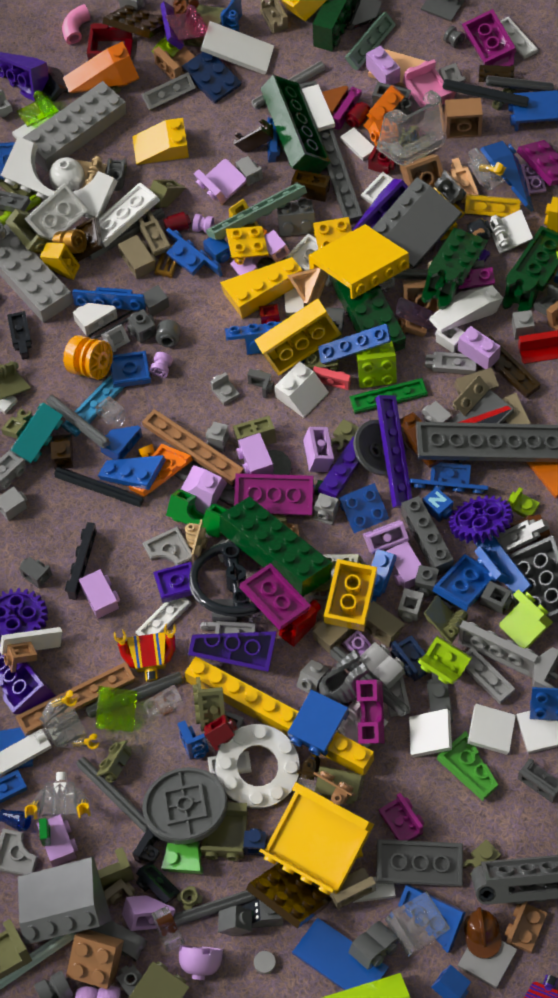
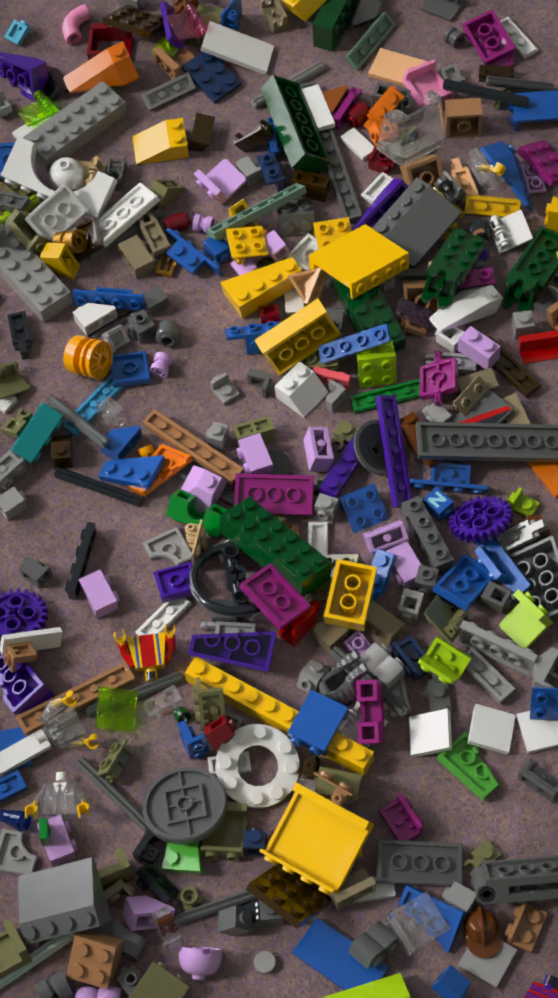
(18, 32): none -> medium azure bracket
(182, 711): none -> dark green hinge
(201, 132): none -> dark brown hinge
(271, 170): none -> dark blue bracket
(318, 536): none -> white tile
(336, 395): none -> light grey bracket
(382, 66): lavender brick -> none
(438, 378): none -> magenta plate
(460, 897): none -> light grey brick

